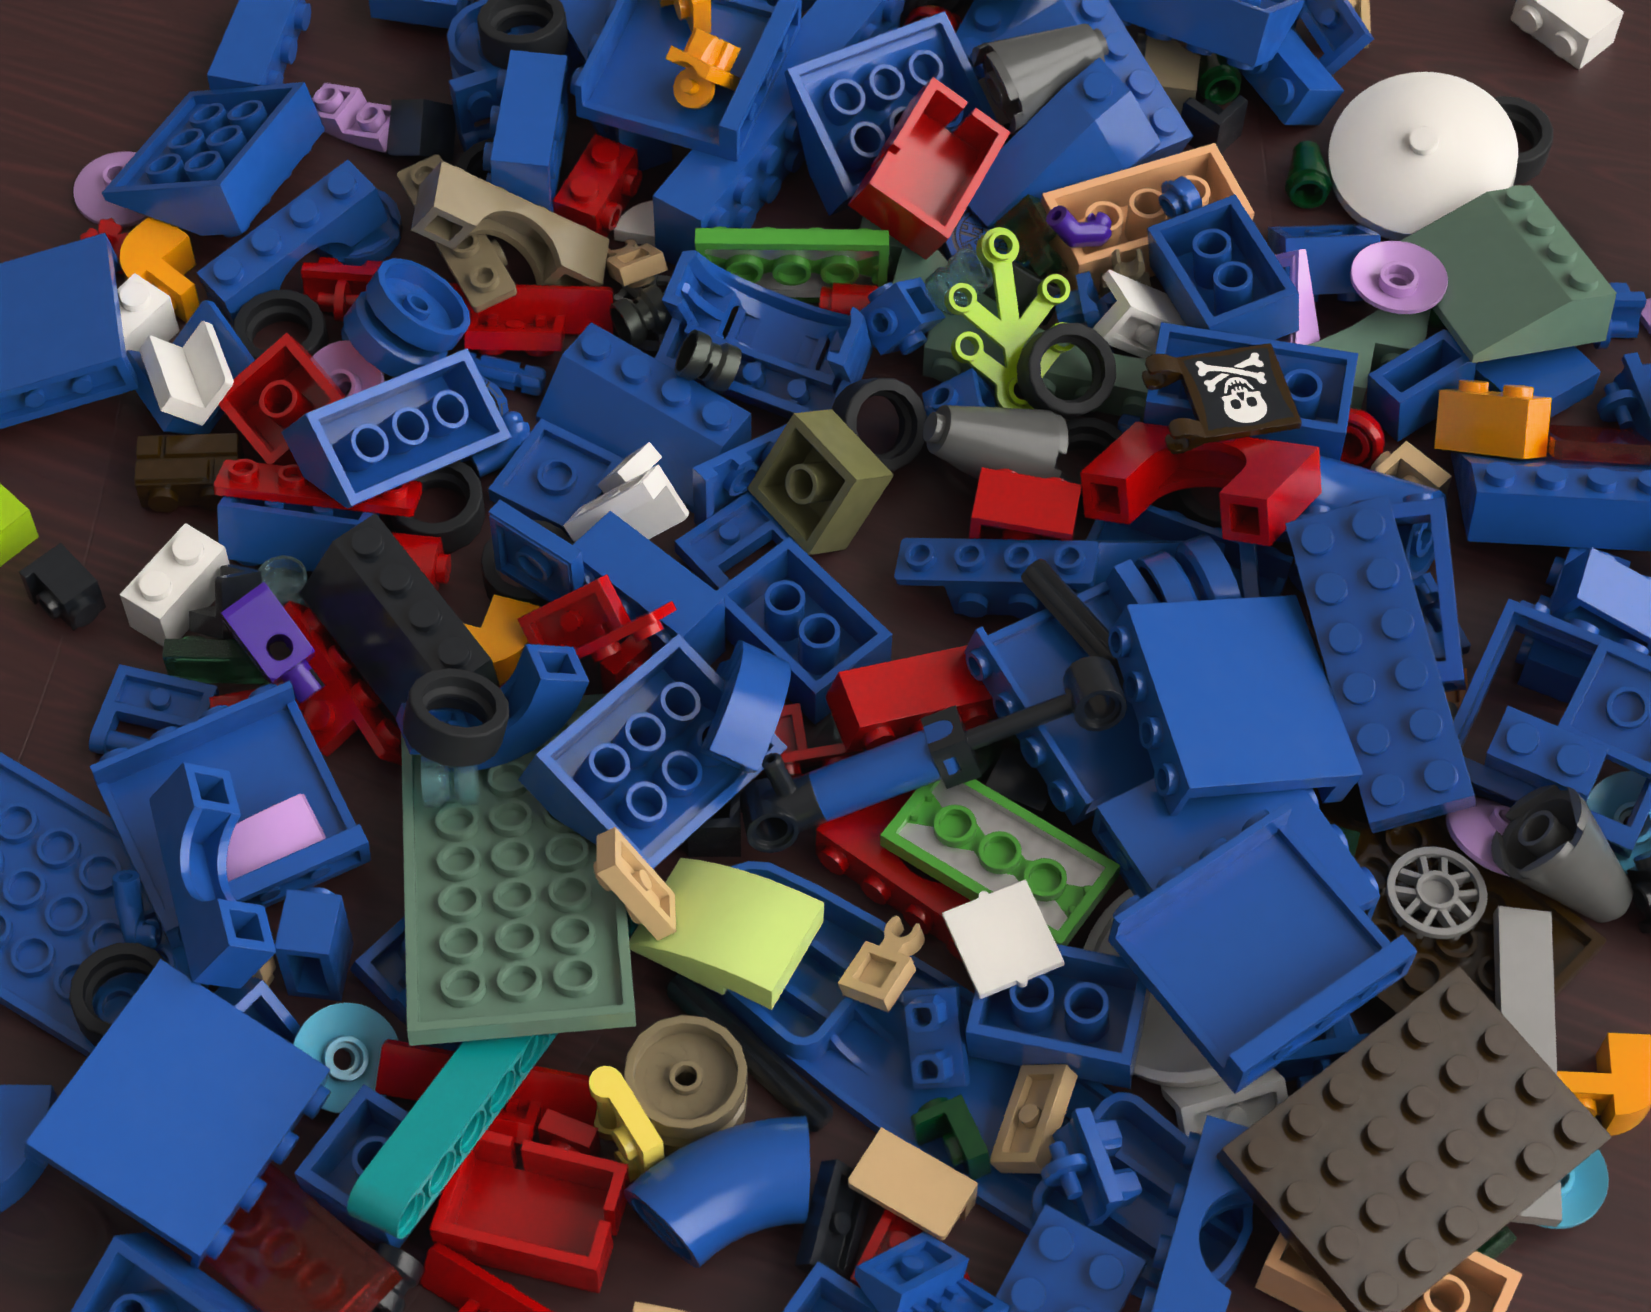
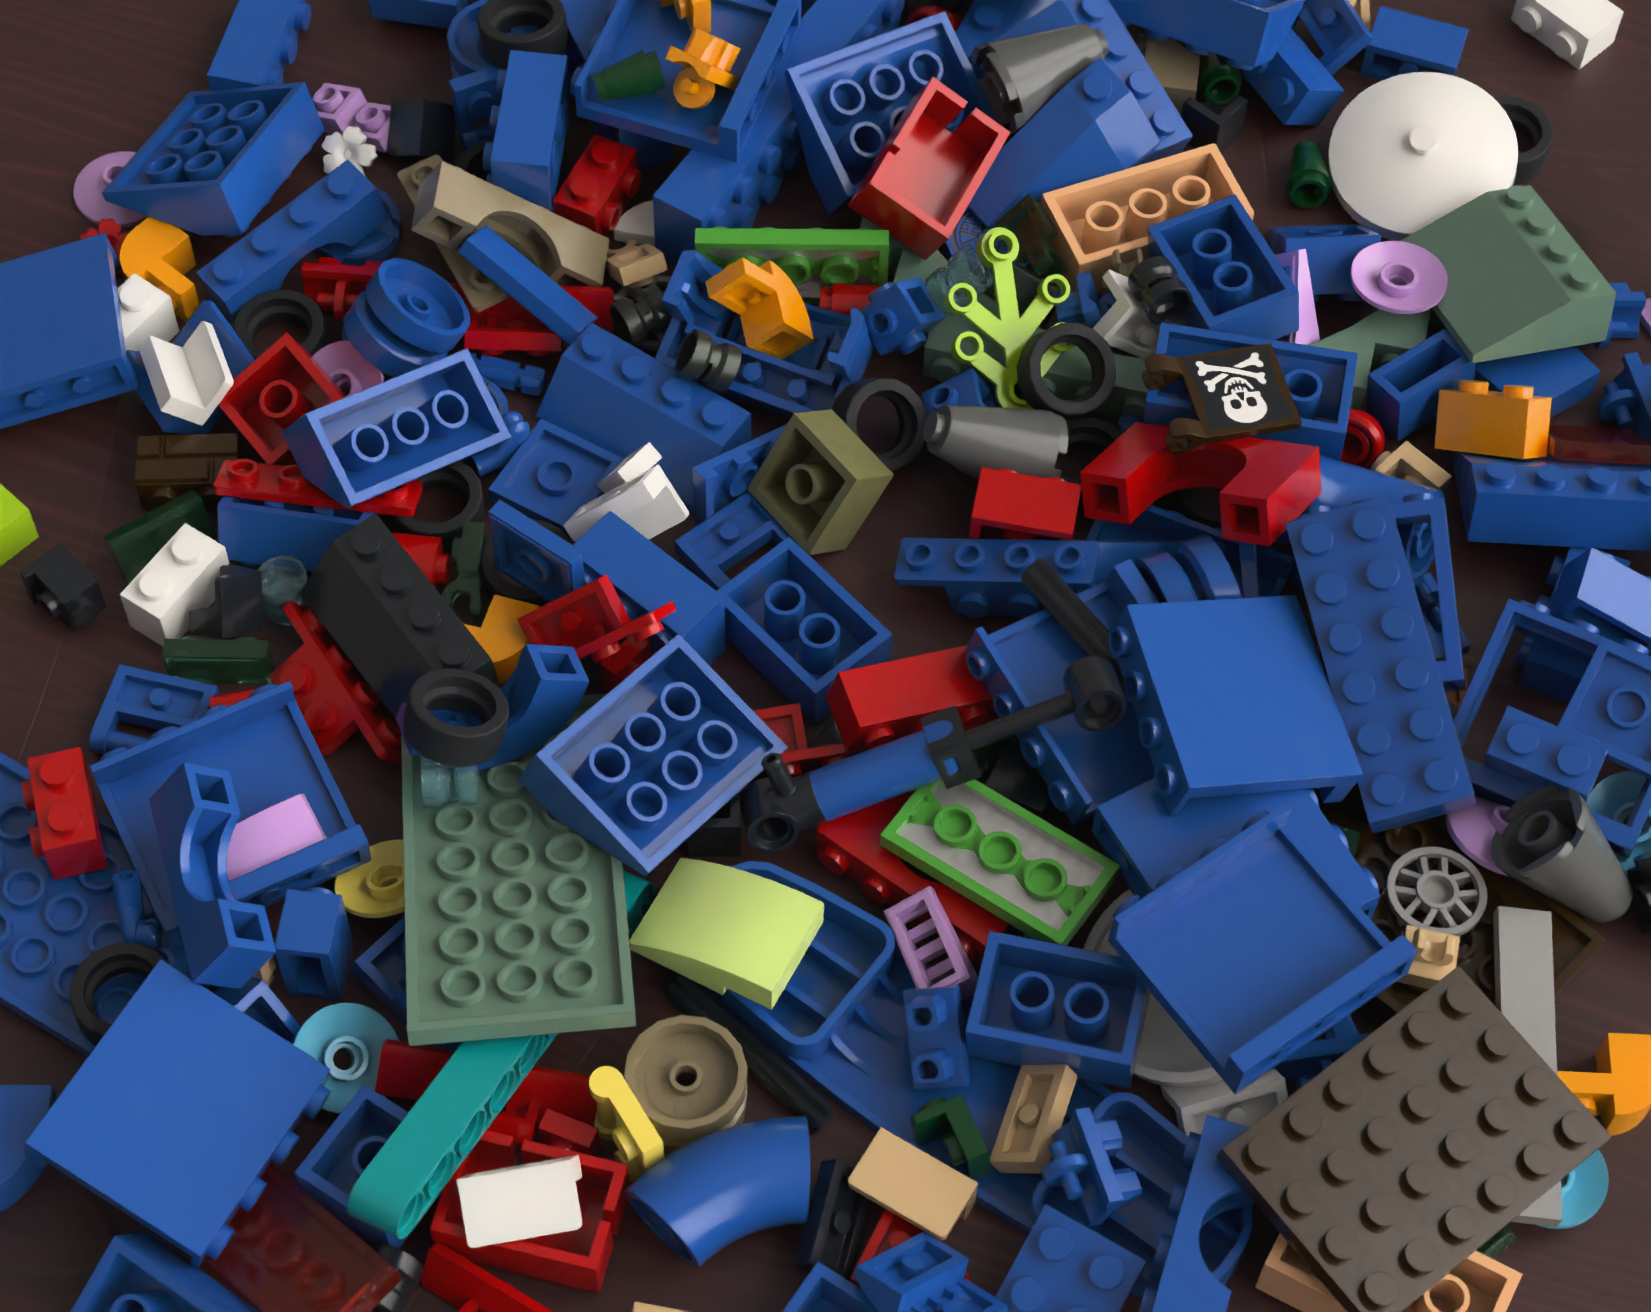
(66, 813): none -> red brick
(144, 537): none -> clear green plate
(259, 622): dark purple torso -> none
(348, 147): none -> white plant
(376, 886): none -> light yellow dish
(467, 556): none -> clear green plate
(521, 1201): none -> white panel
(527, 284): none -> blue tile
(631, 77): none -> dark green cone
(635, 884): tan plate -> none
(748, 707): blue arch -> none
(768, 306): none -> light orange brick
(883, 970): tan plate -> none
(951, 971): none -> lavender slope
(1003, 939): white piece -> none
(1080, 234): dark purple arm -> none
(1160, 290): none -> black wheel
(1179, 197): blue plate -> none
(1411, 44): none -> blue brick
(1434, 959): none -> tan tile

